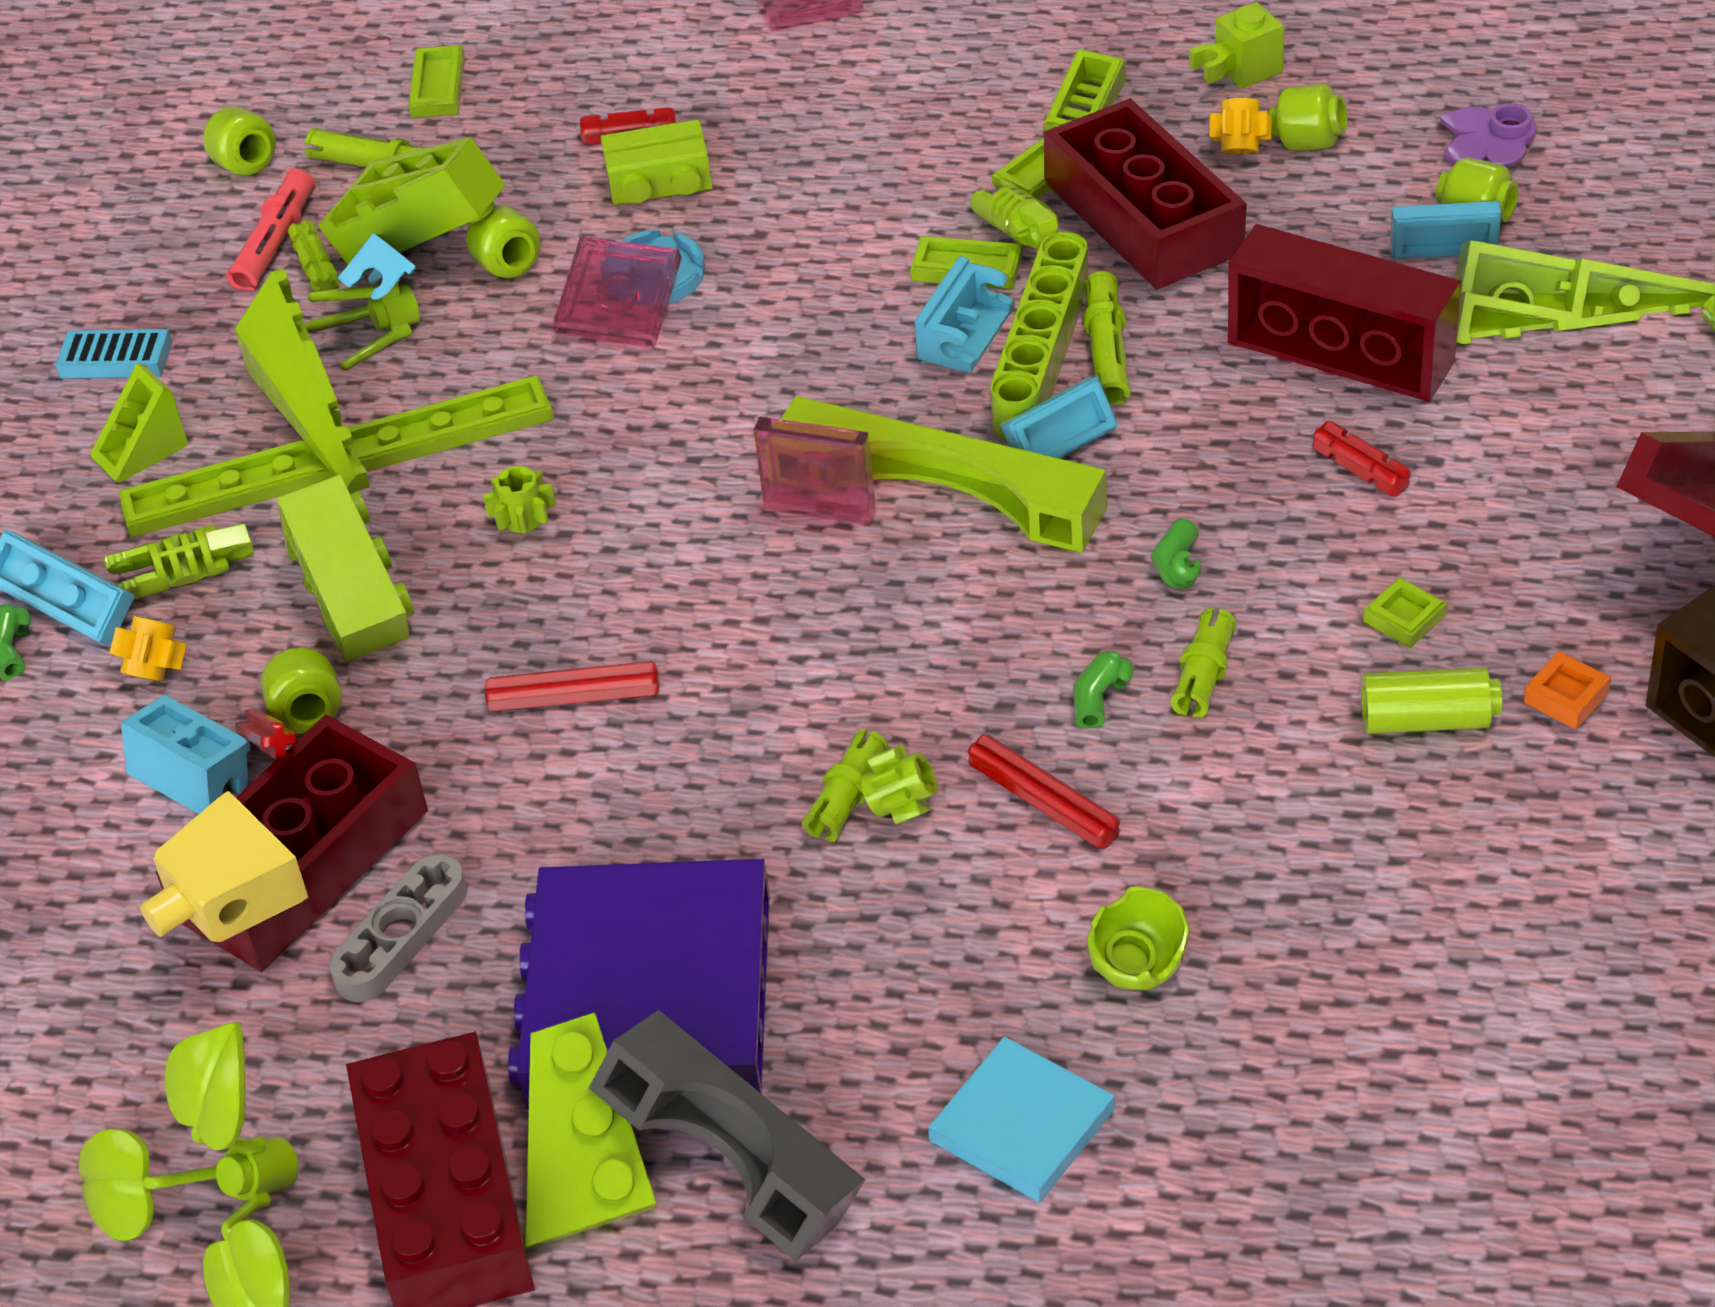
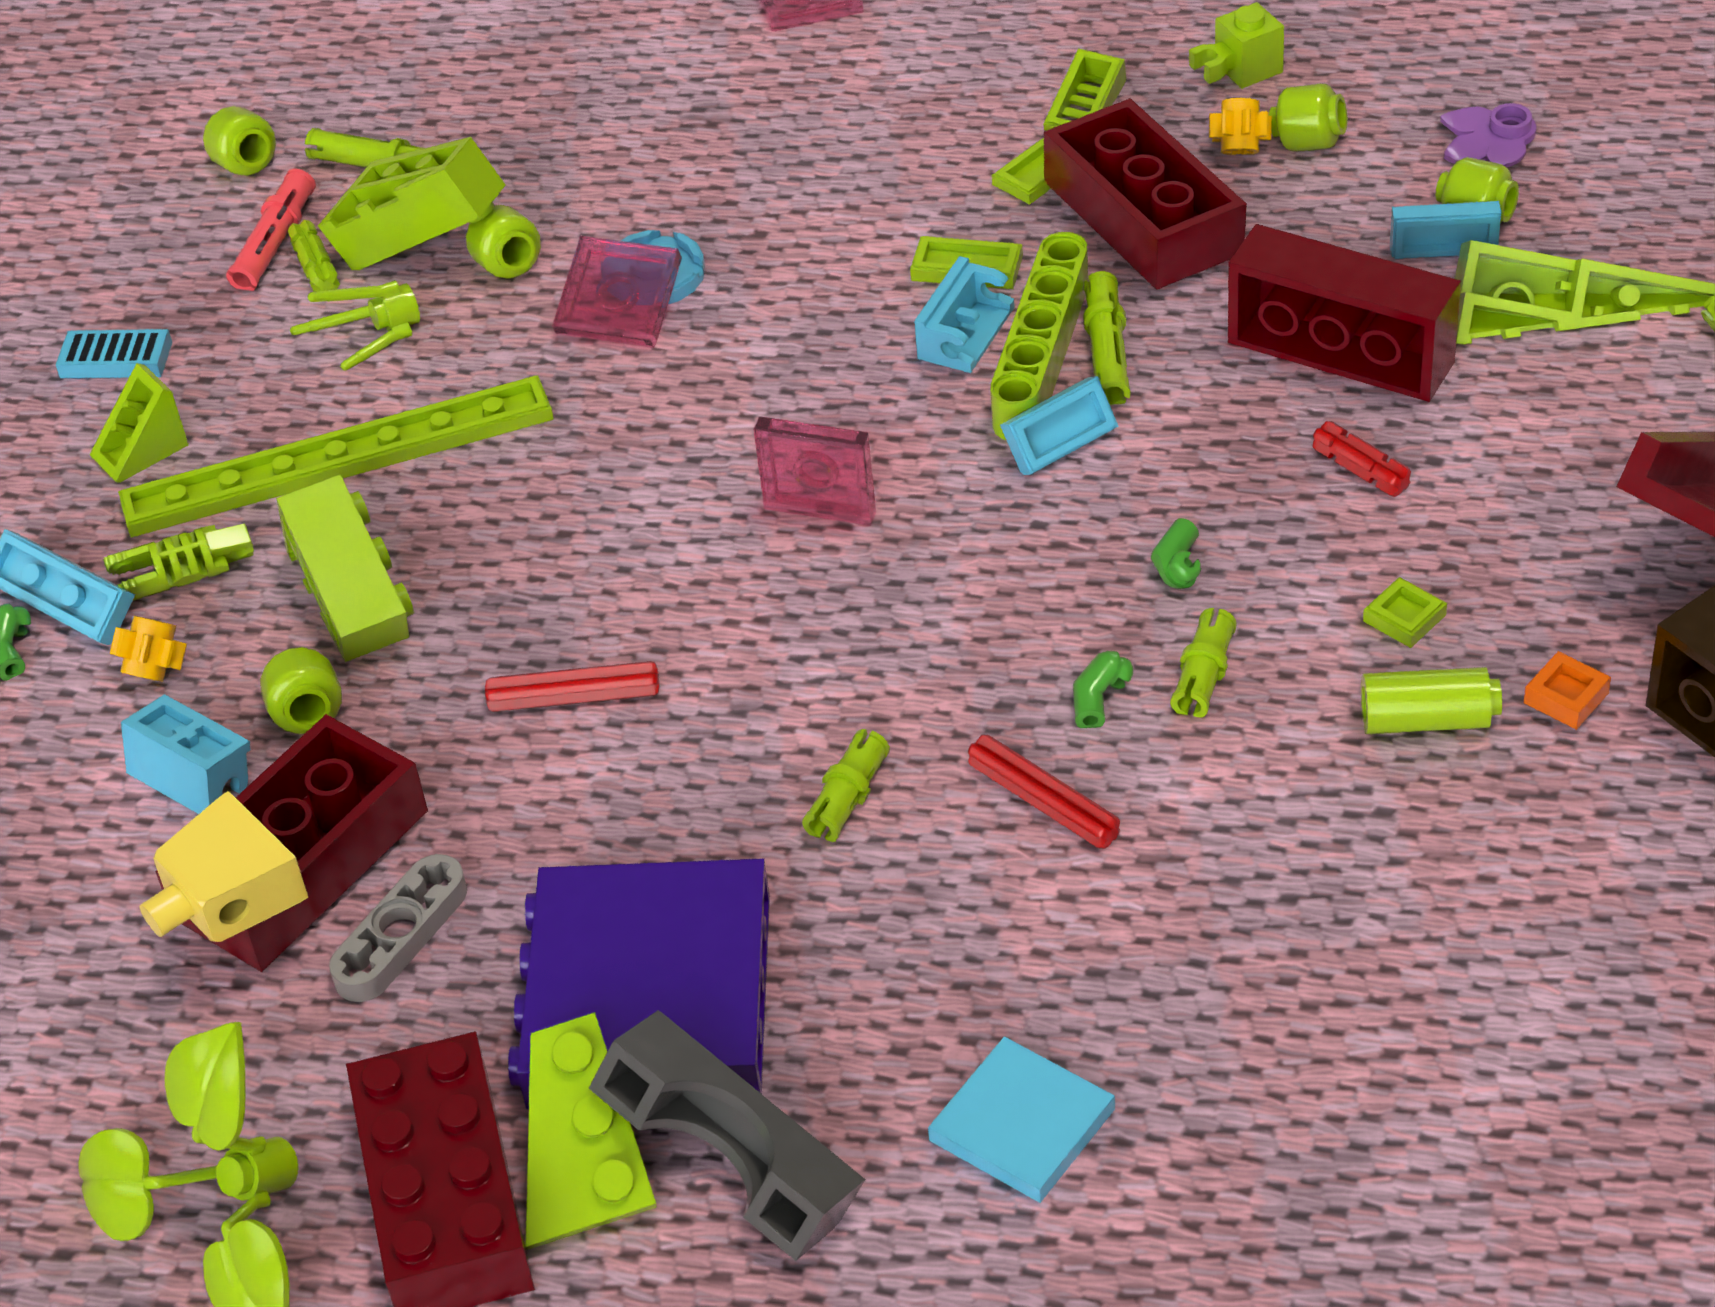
(266, 733): red axle -> none
(294, 379): lime wedge -> none
(384, 260): medium azure hinge -> none
(436, 81): lime tile -> none
(519, 499): lime gear -> none
(593, 127): red axle -> none
(656, 162): lime brick -> none
(899, 784): lime gear -> none
(1016, 214): lime hinge -> none
(1042, 494): lime arch -> none
(1138, 930): lime hair -> none

